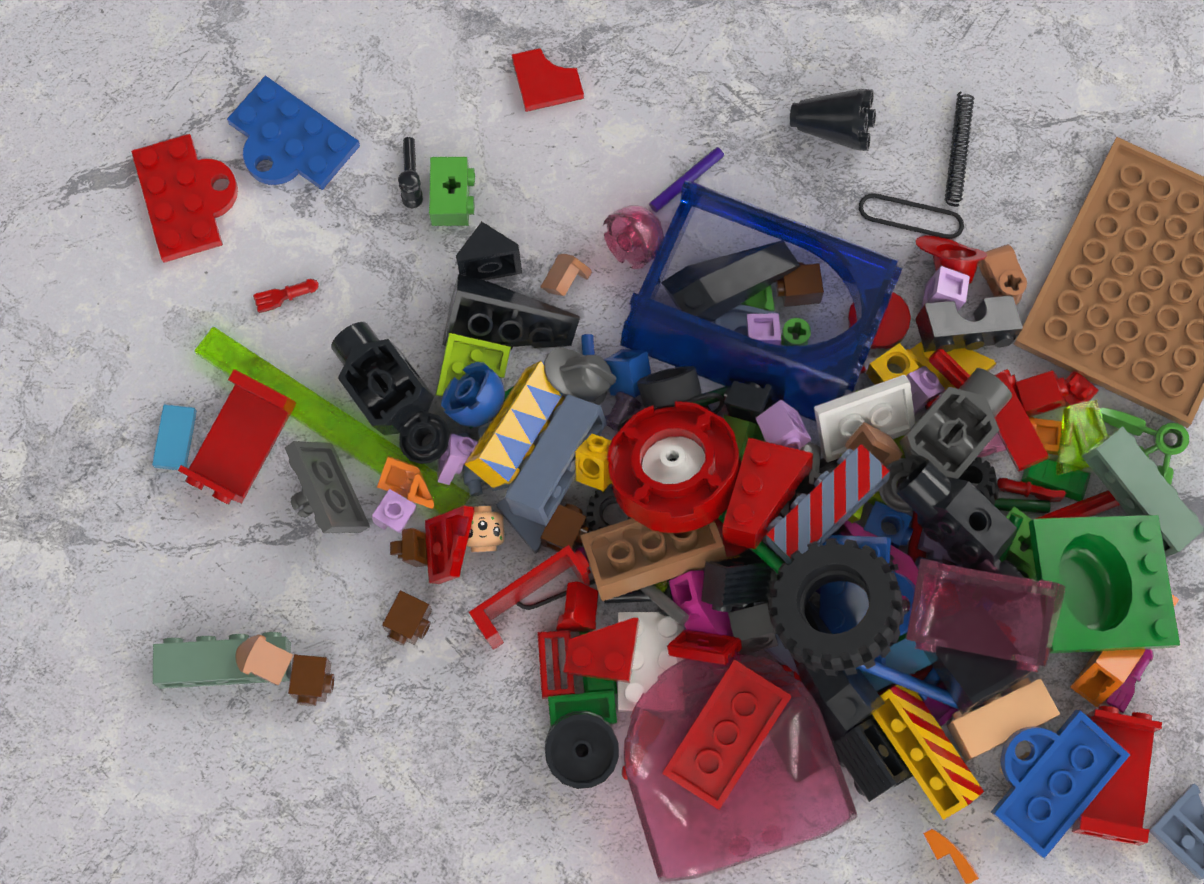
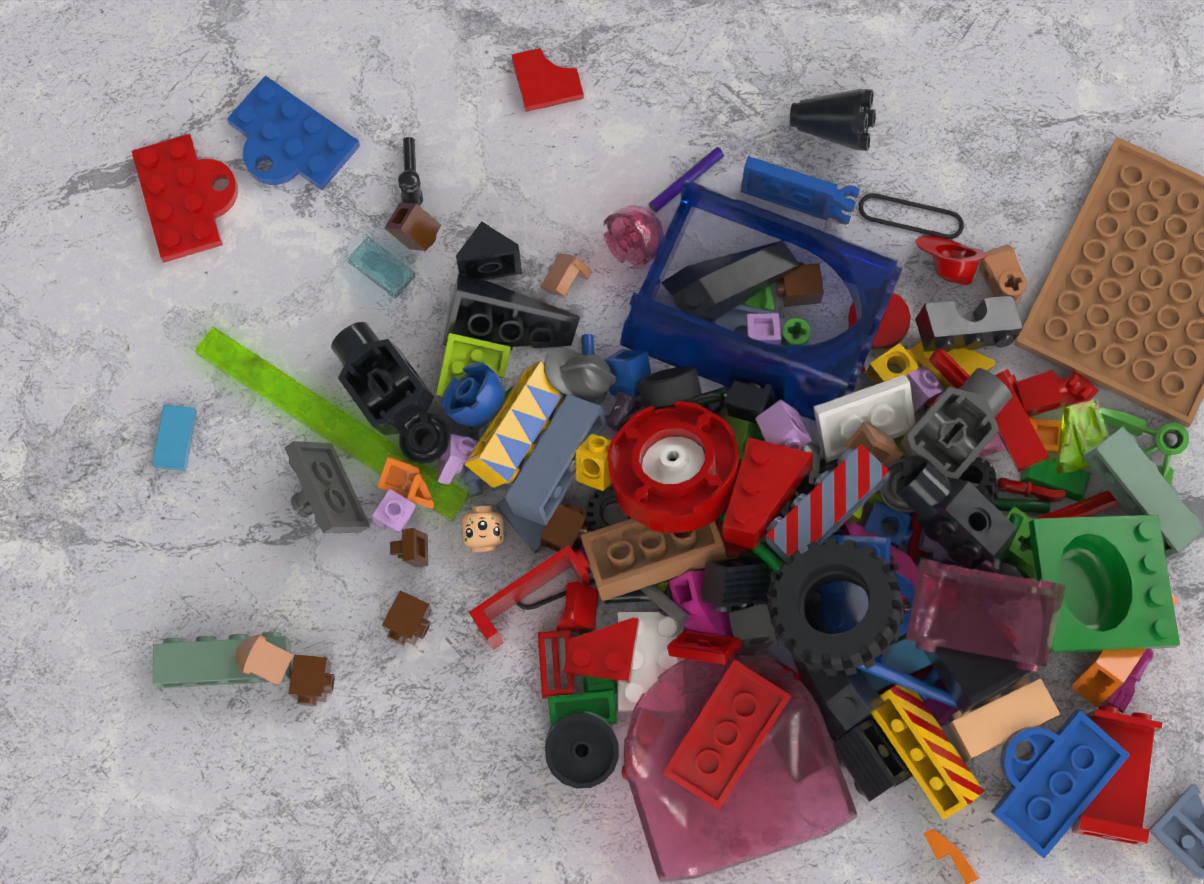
(239, 439): red panel -> none
(274, 298): red piece -> none
(381, 267): none -> clear light blue plate
(413, 226): none -> reddish brown brick
(447, 543): red wing -> none
(449, 174): bright green brick -> none
(797, 191): none -> blue tile
(946, 286): lavender brick -> none
(952, 164): black piece -> none

